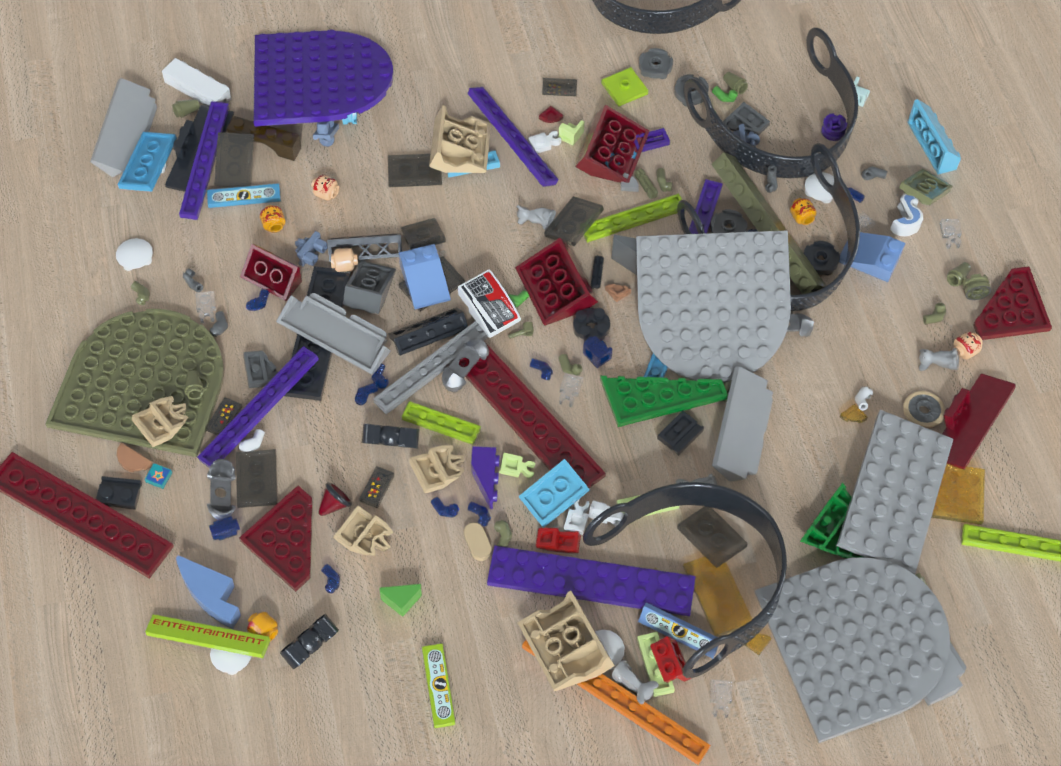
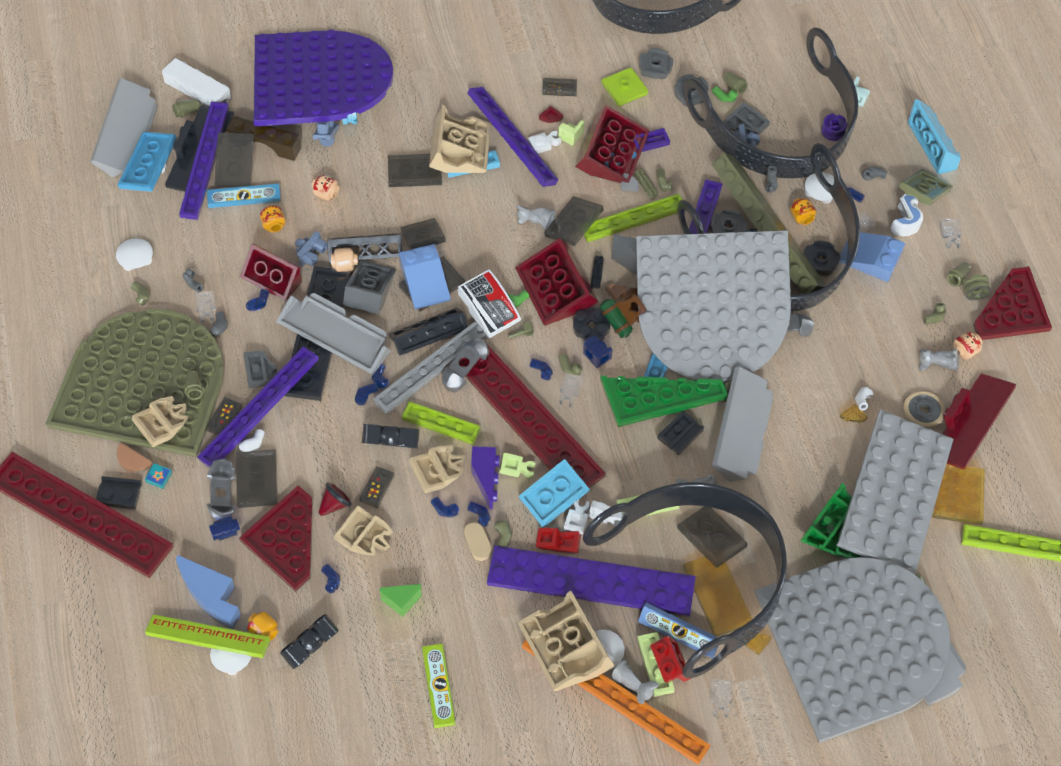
(623, 312): none -> piece

